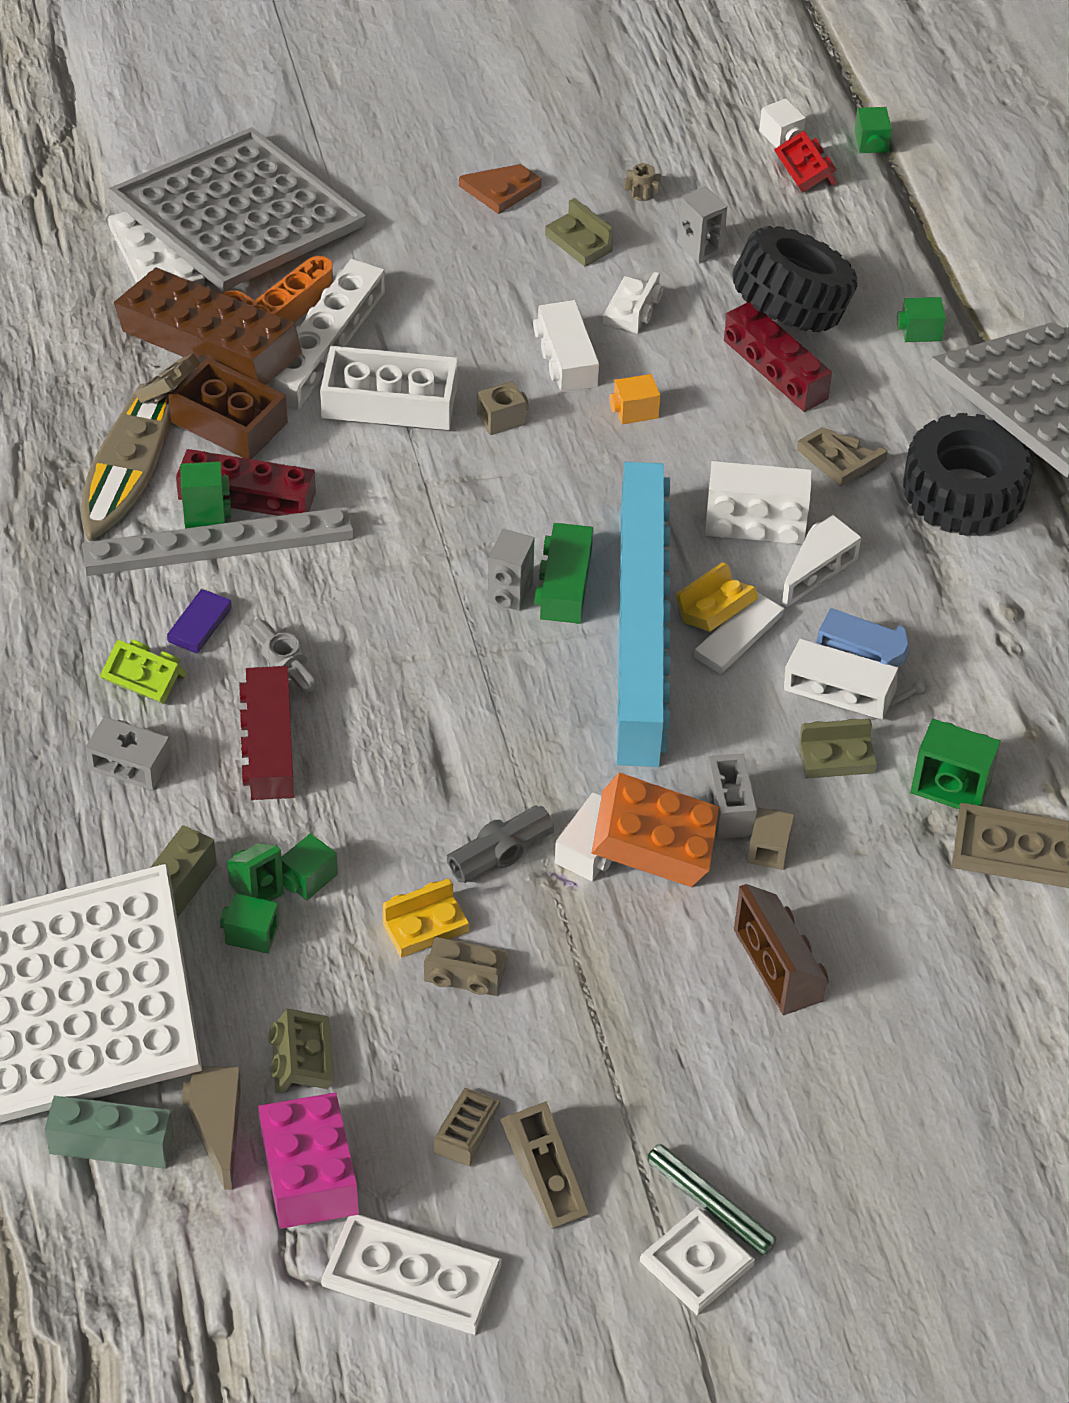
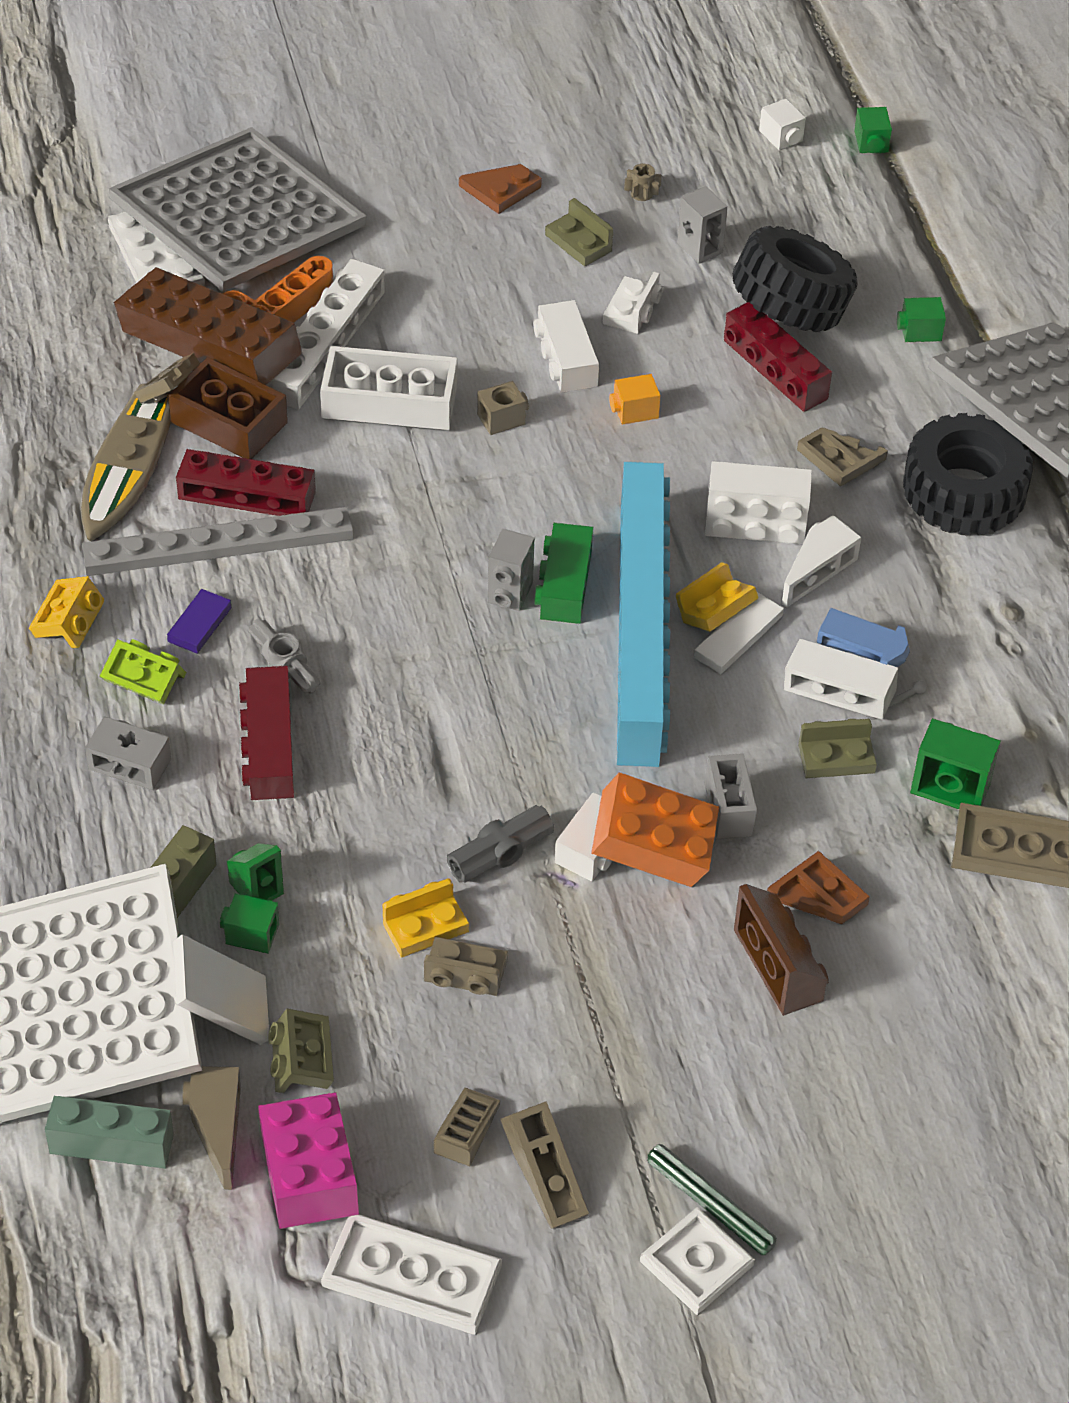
(68, 610): none -> yellow bracket
(204, 493): green brick -> none
(221, 989): none -> white tile
(308, 866): green brick -> none
(770, 838): dark tan brick -> none
(804, 161): red bracket -> none
(820, 890): none -> dark orange wing

